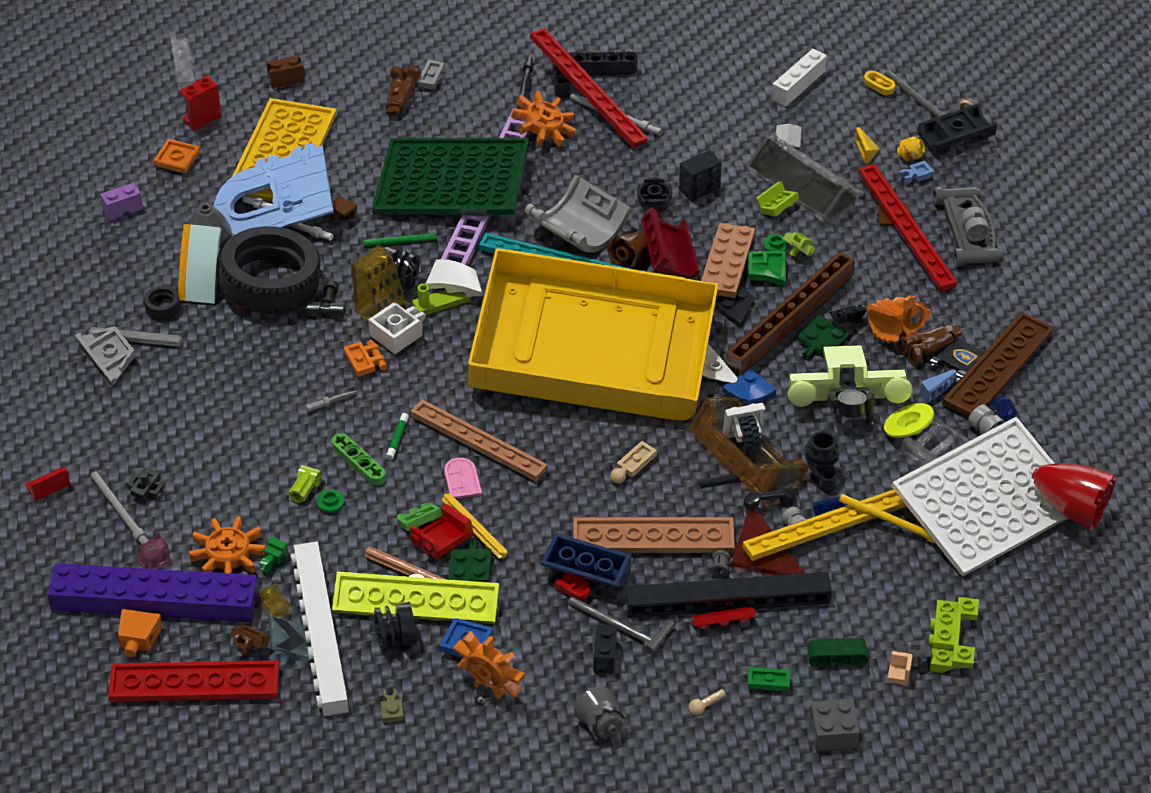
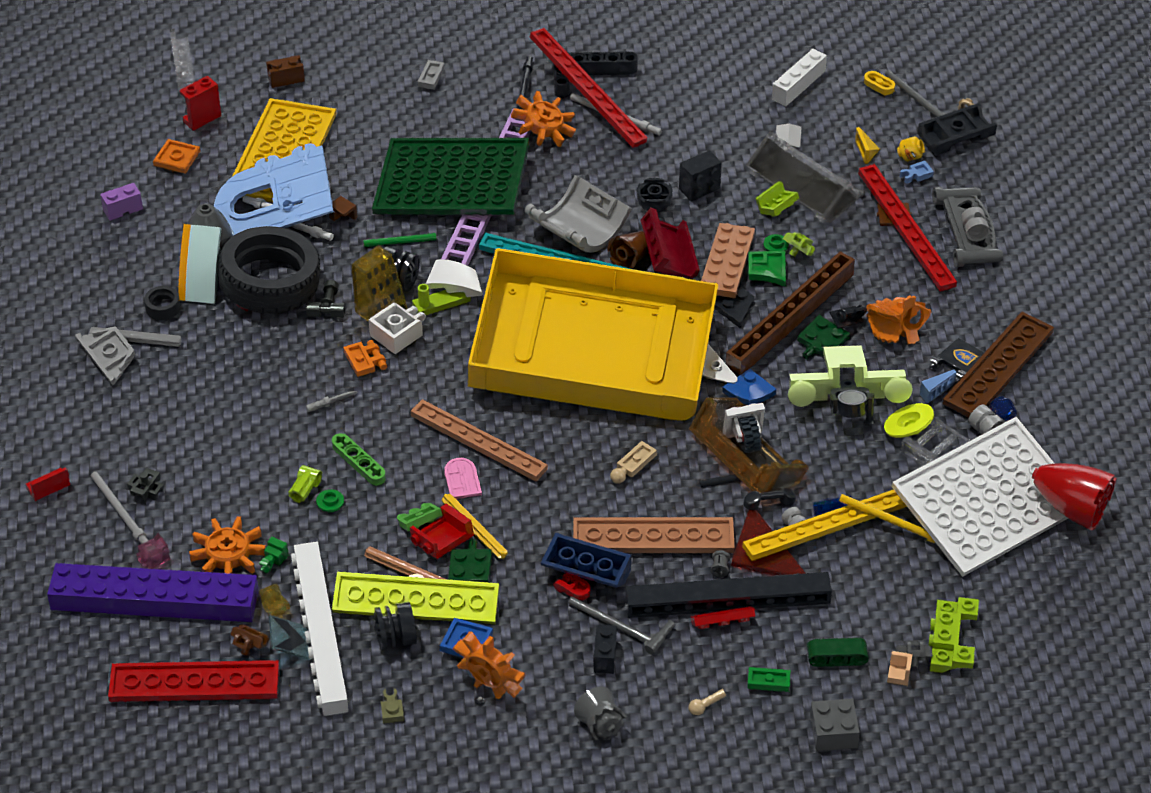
(138, 631): orange torso -> none
(397, 436): green bar -> none
(401, 87): reddish brown piece -> none
(820, 456): black beam -> none
(927, 342): reddish brown piece -> none

